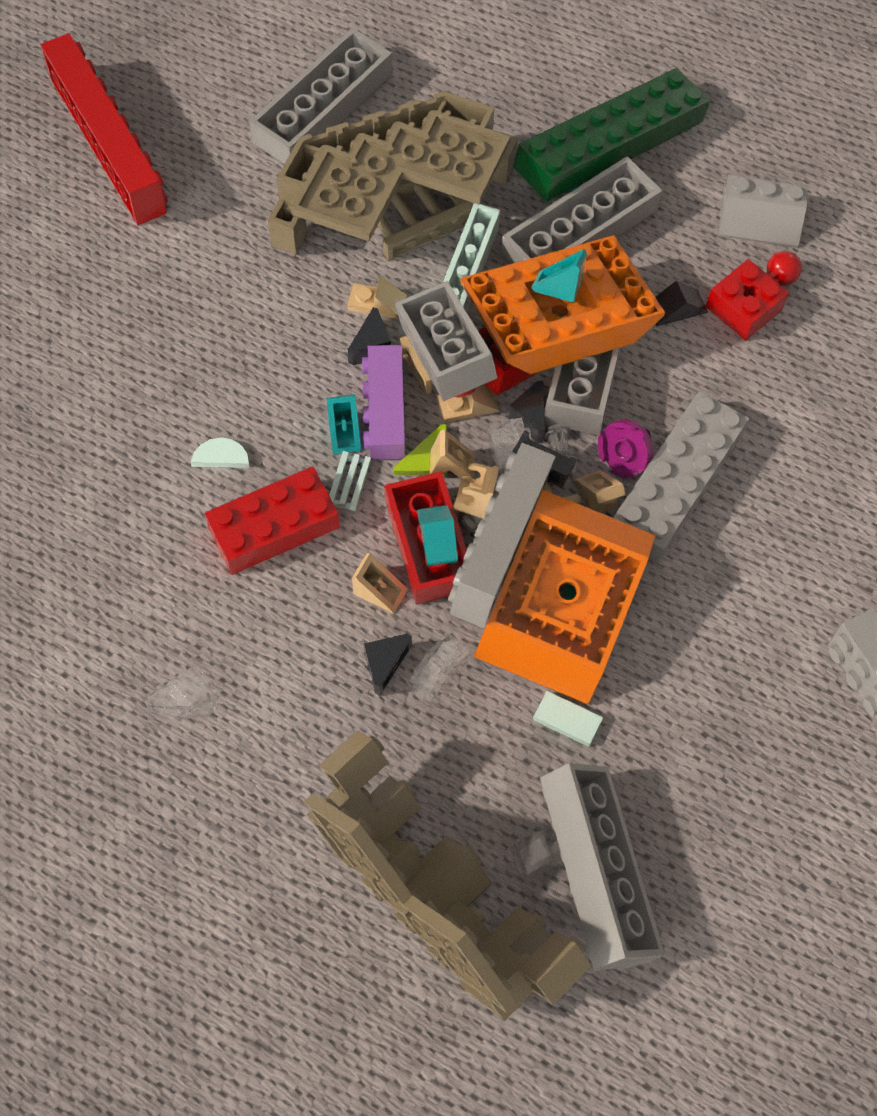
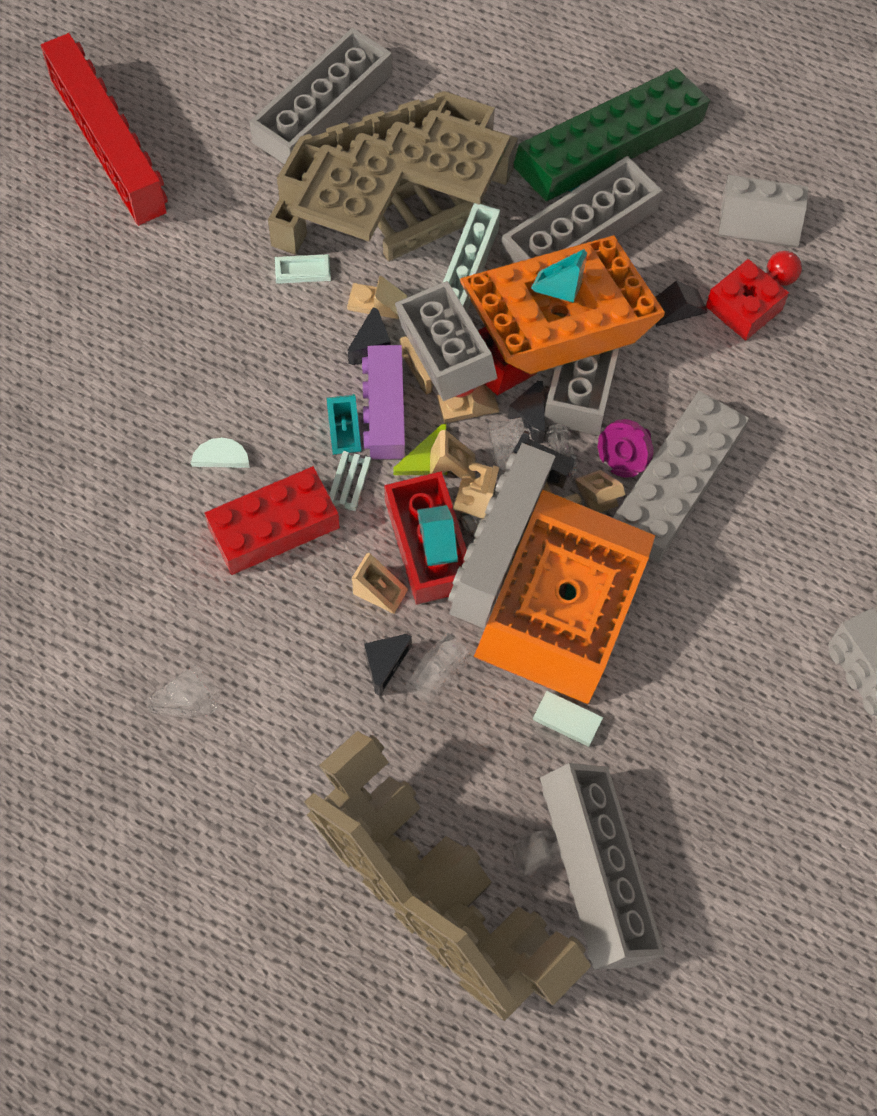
(302, 268): none -> light aqua tile

